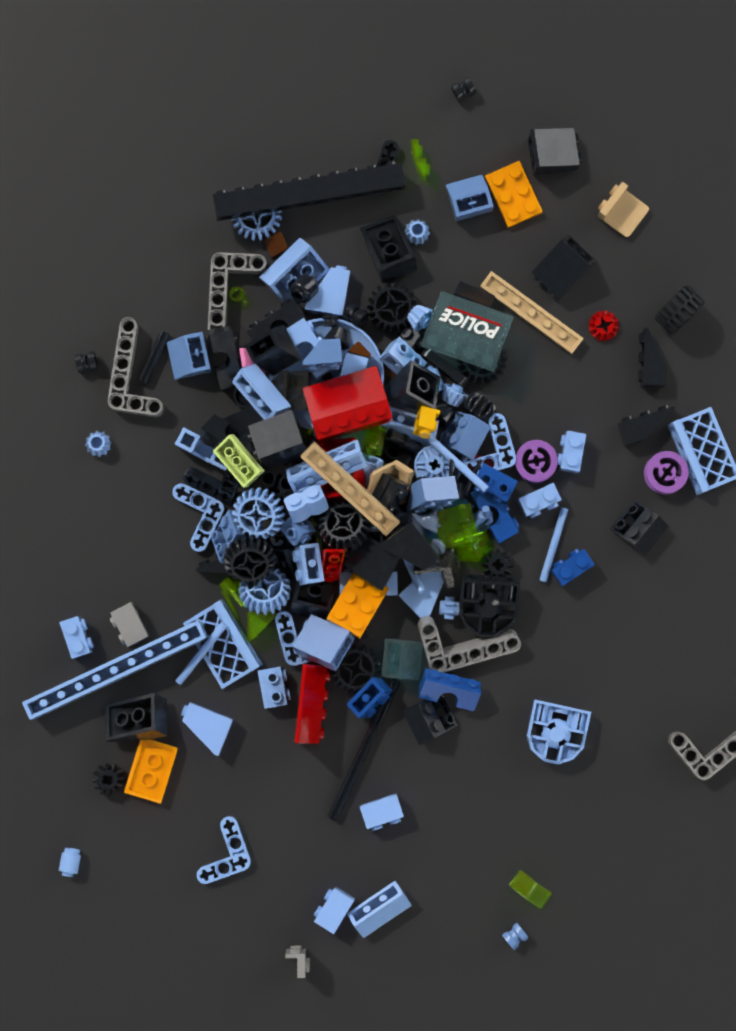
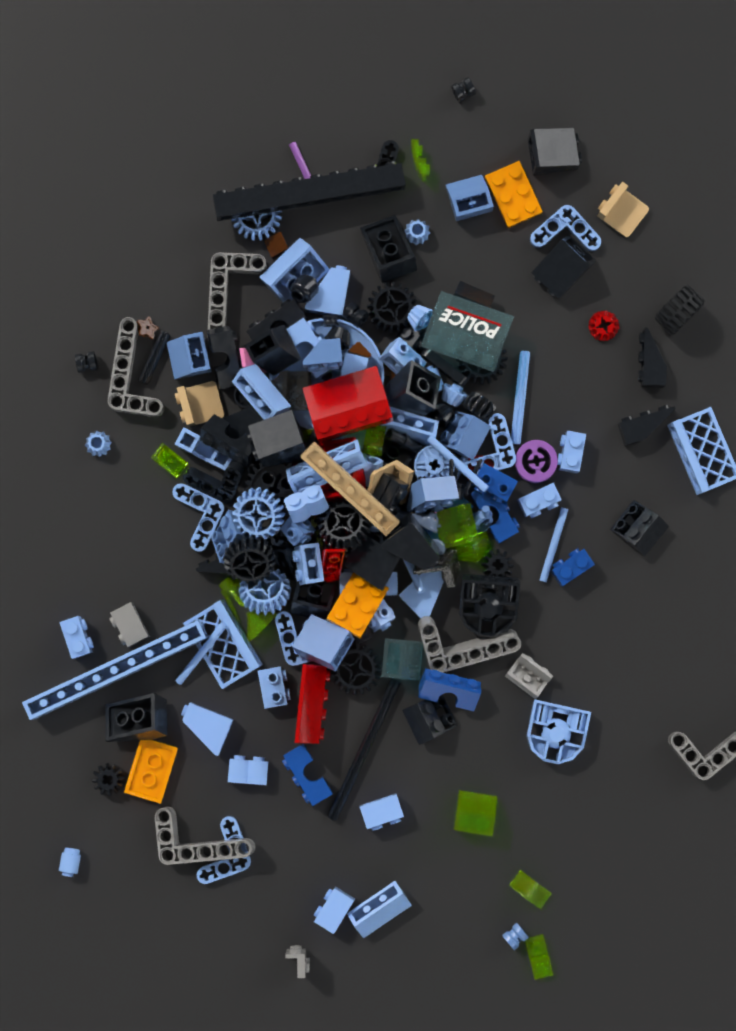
(143, 331): none -> plate
(169, 460): none -> clear neon green slope
(196, 848): none -> light grey beam
(199, 403): none -> tan bracket
(238, 460): yellowish green piece -> none
(239, 297): clear neon green hinge -> none
(248, 771): none -> light blue brick
(299, 159): none -> medium lavender bar
(313, 790): none -> blue arch
(366, 702): blue brick -> none
(382, 617): none -> light blue brick
(425, 422): yellow brick -> none
(449, 607): light blue gear -> none
(475, 813): none -> clear neon green slope
(520, 397): none -> light blue axle
(529, 675): none -> light grey bracket
(531, 312): tan plate -> none
(539, 957): none -> clear neon green slope
(563, 222): none -> light blue beam
(677, 482): medium lavender wheel -> none

